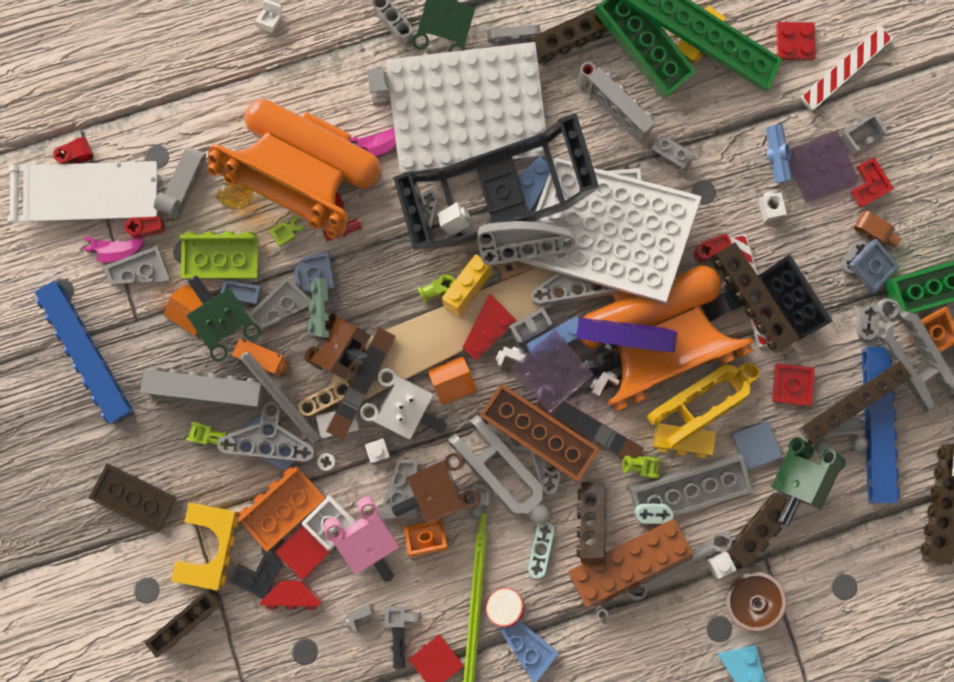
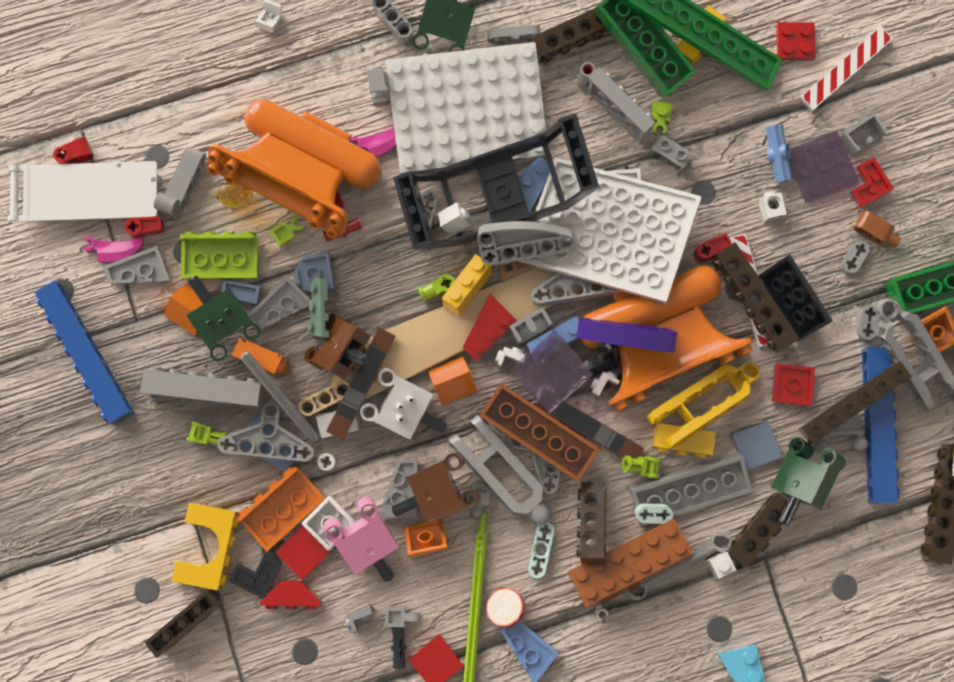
(132, 497): dark brown plate -> none
(377, 451): white brick -> none
(662, 114): none -> lime plate
(721, 305): black slope -> none
(750, 590): reddish brown dish -> none
(873, 266): sand blue tile -> none

